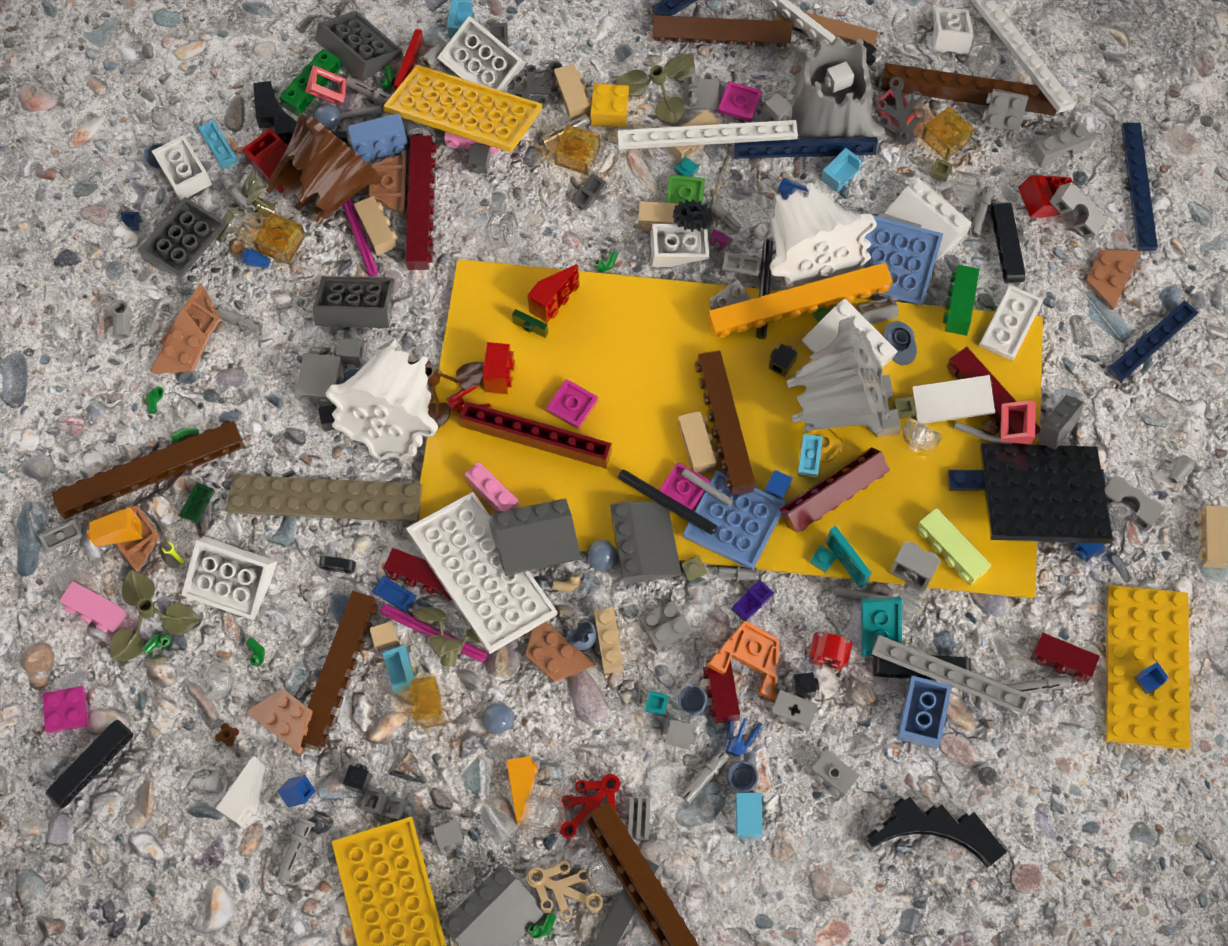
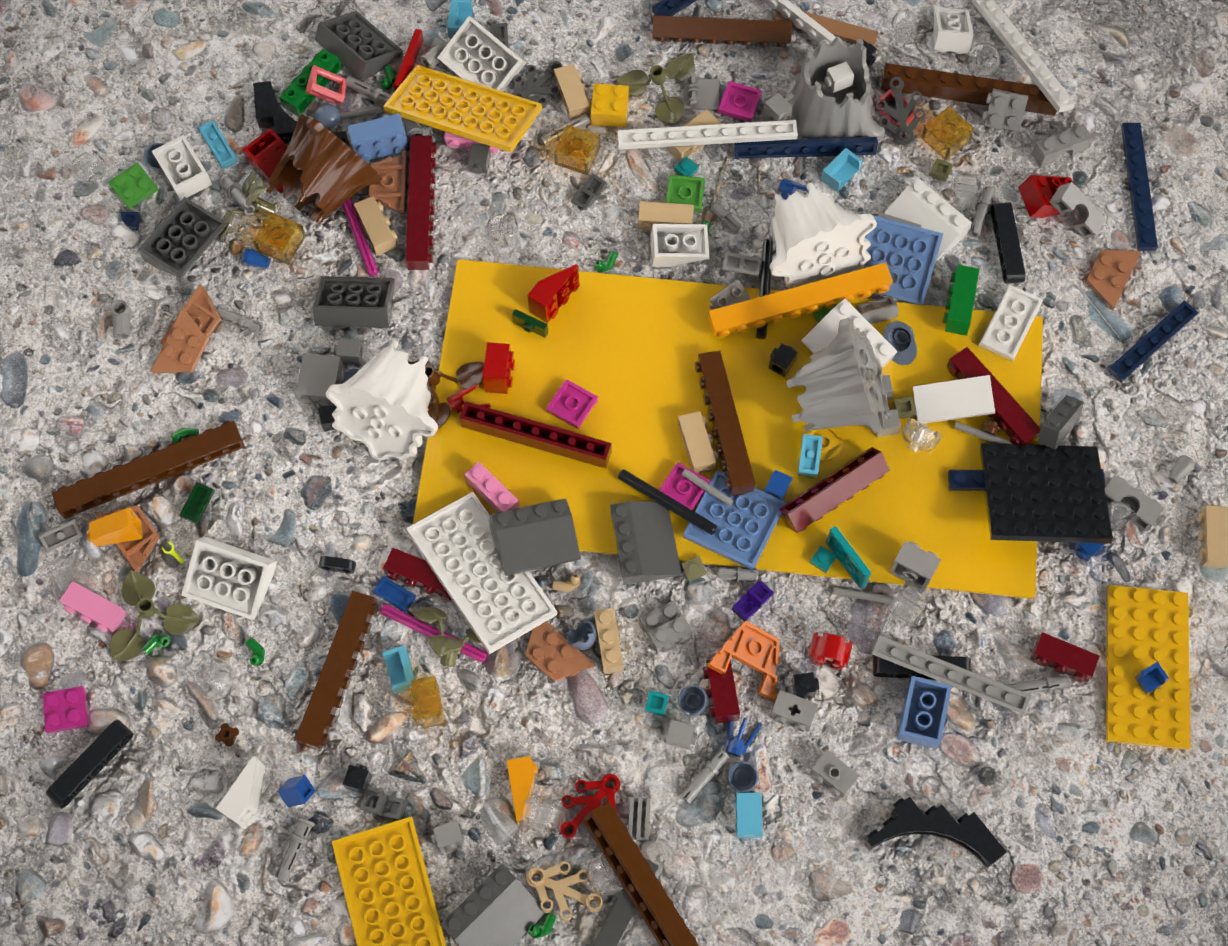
(133, 185): none -> bright green plate
(153, 398): green arm -> none
(283, 717): nougat wing -> none
(325, 498): dark tan plate -> none
(384, 636): tan panel -> none
(497, 718): sand blue hair -> none
(602, 555): sand blue hair -> none
(692, 215): black gear -> none
(720, 237): magenta tile -> none
(881, 618): teal tile -> none
(953, 546): yellowish green brick -> none
(1028, 434): coral tile -> none

